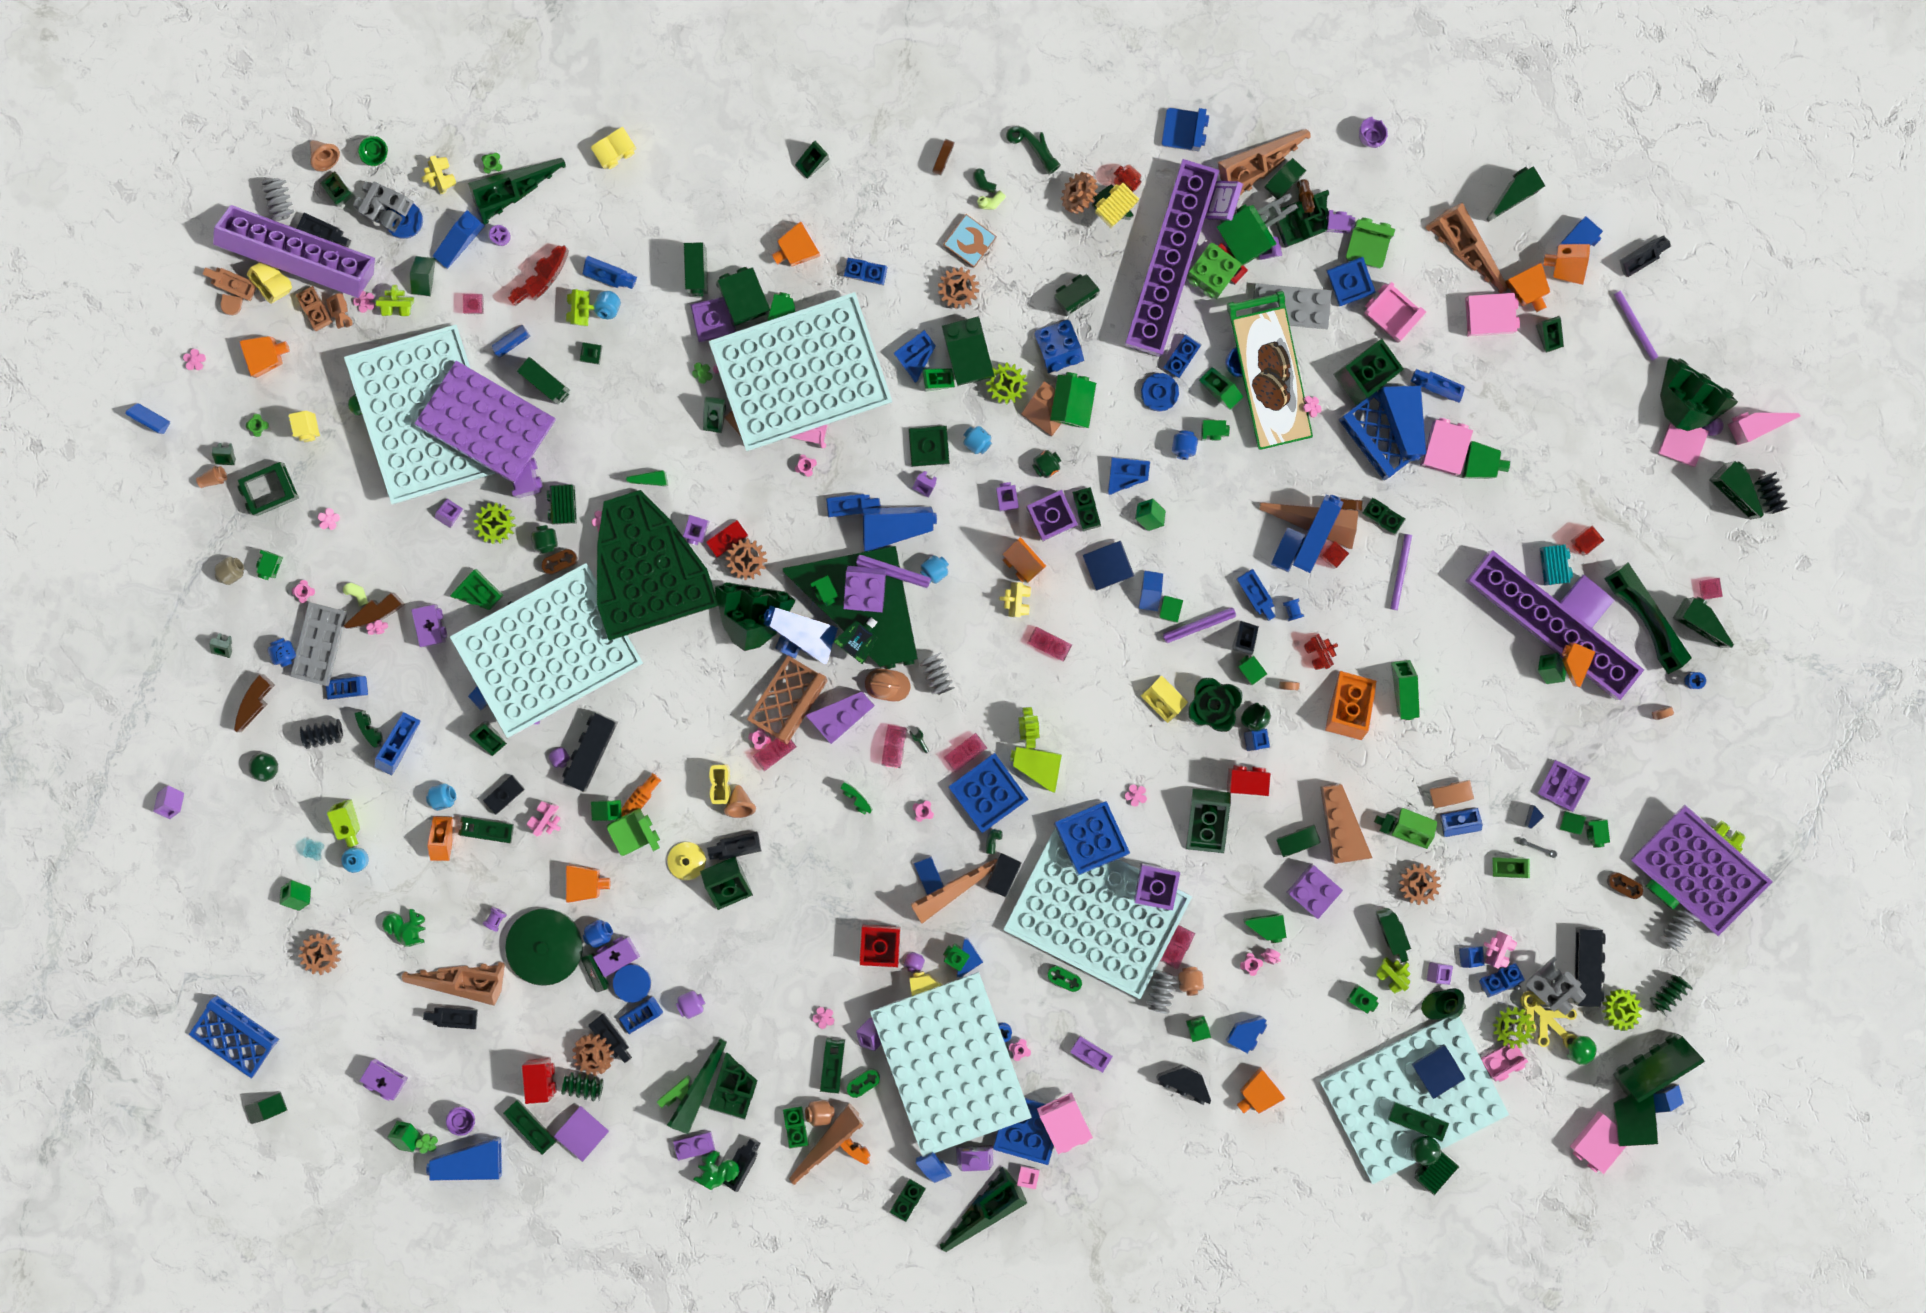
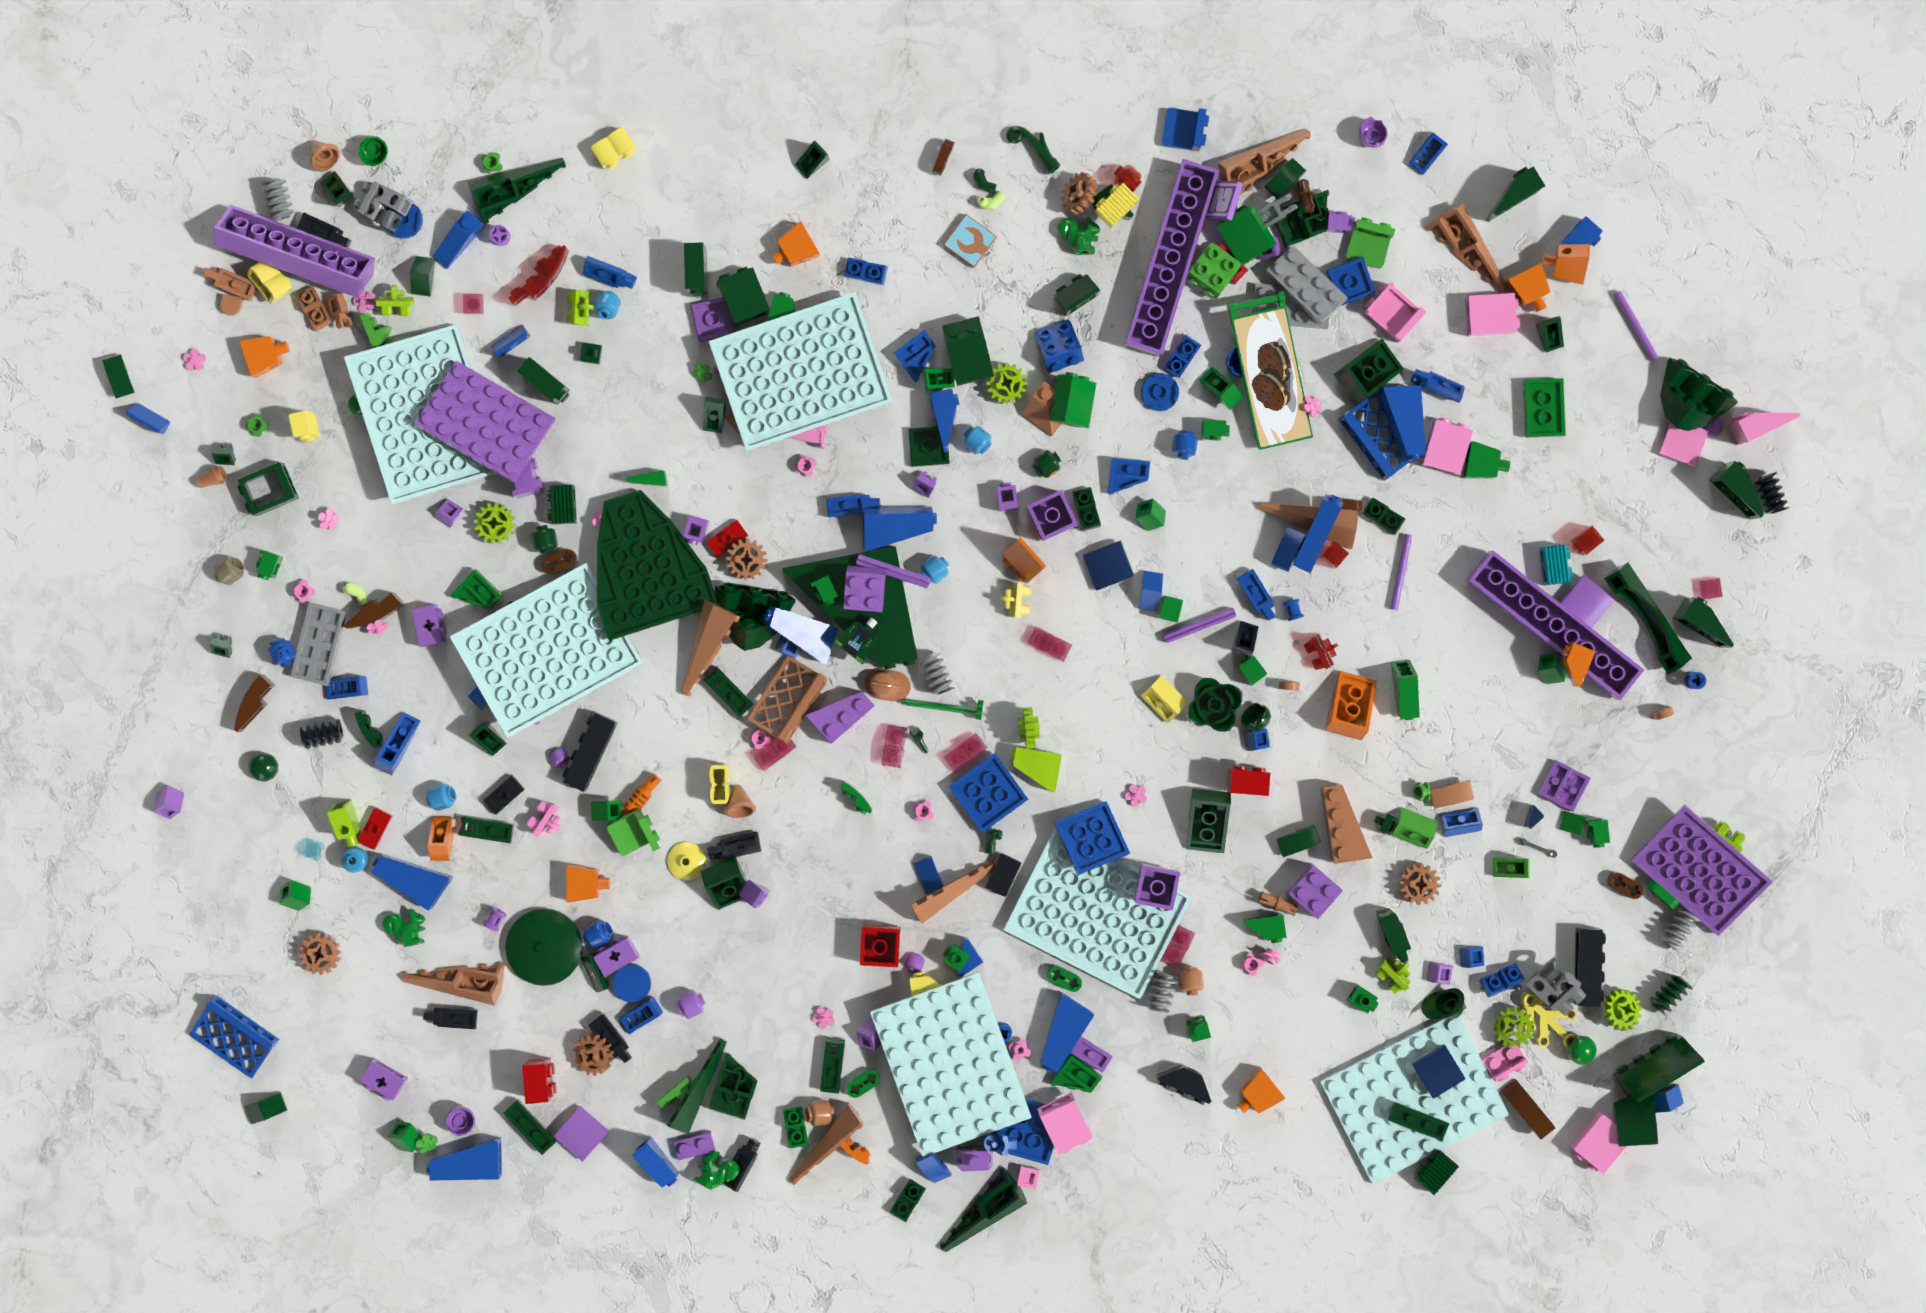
(118, 376): none -> dark green slope
(375, 828): none -> red plate
(376, 336): none -> bright green slope
(412, 880): none -> blue slope
(436, 166): light yellow hips -> none
(582, 1086): dark green piece -> none
(655, 1163): none -> blue slope
(711, 629): none -> nougat wedge
(728, 692): none -> dark green plate
(754, 894): none -> medium lavender slope
(944, 707): none -> green piece
(945, 409): none -> blue slope
(951, 283): nougat gear -> none
(999, 1143): none -> blue hips
(1065, 1030): none -> blue slope
(1076, 1075): none -> green wing
(1077, 238): none -> green animal
(1245, 1033): blue slope -> none
(1277, 903): none -> nougat pin
(1306, 285): none -> light grey plate
(1422, 791): none -> bright green plate
(1425, 1150): dark green hair -> none
(1437, 139): none -> blue slope
(1497, 950): bright pink hips -> none
(1528, 1109): none -> reddish brown slope
(1544, 408): none -> green plate
(1644, 256): black hinge -> none

